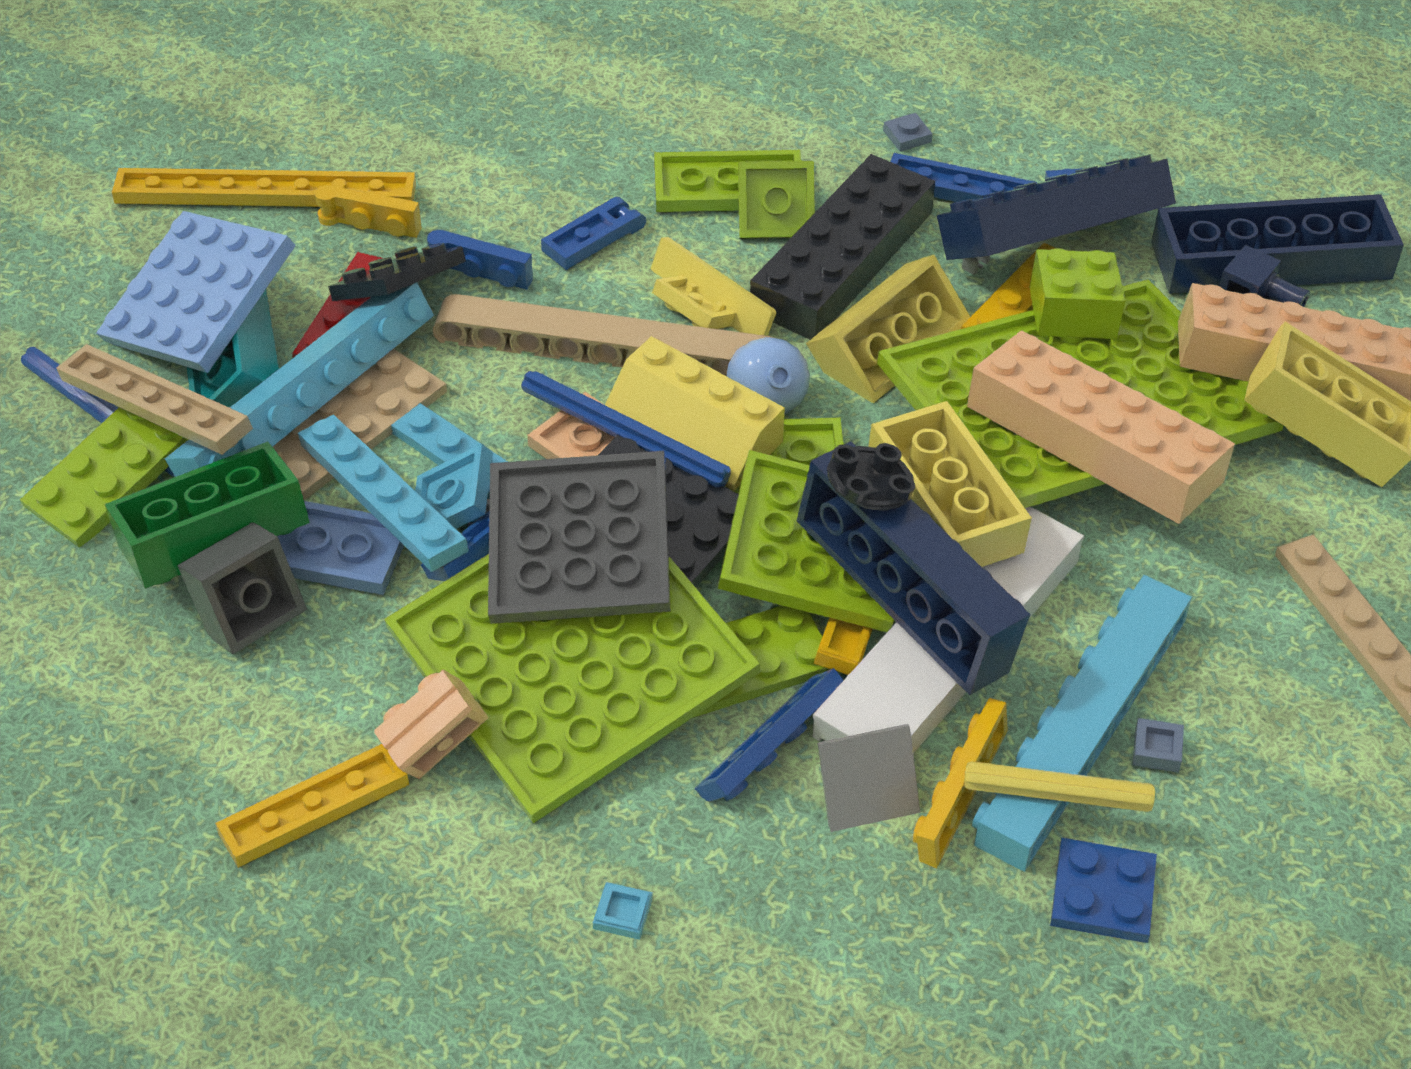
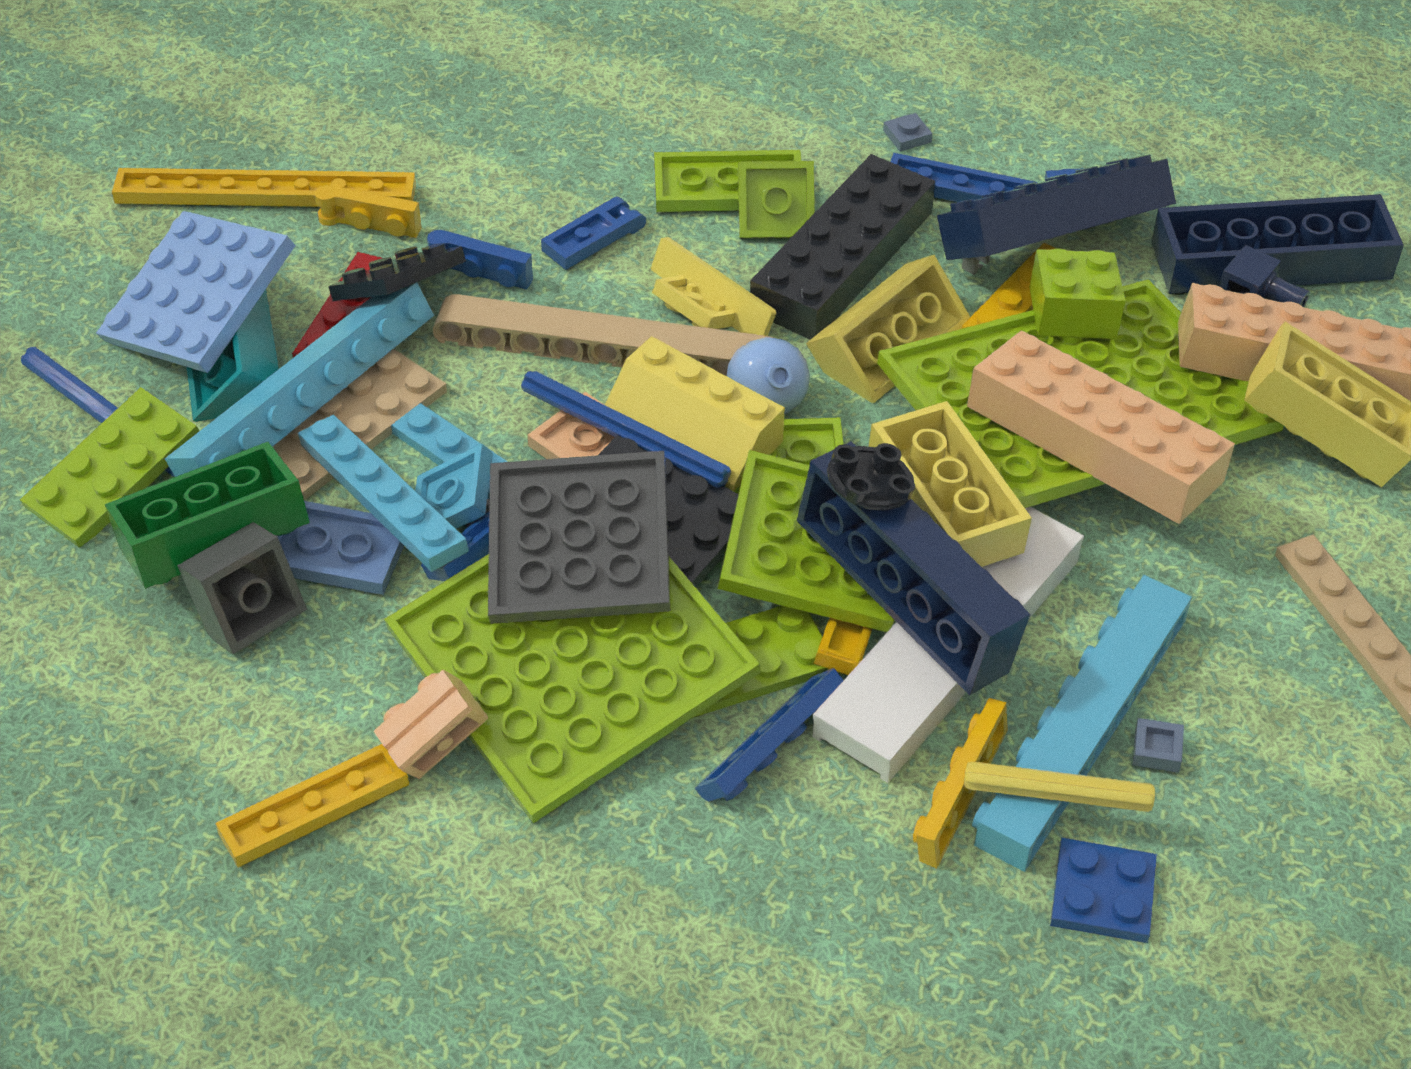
(155, 399): tan plate -> none
(622, 910): medium azure tile -> none
(869, 777): light grey piece -> none

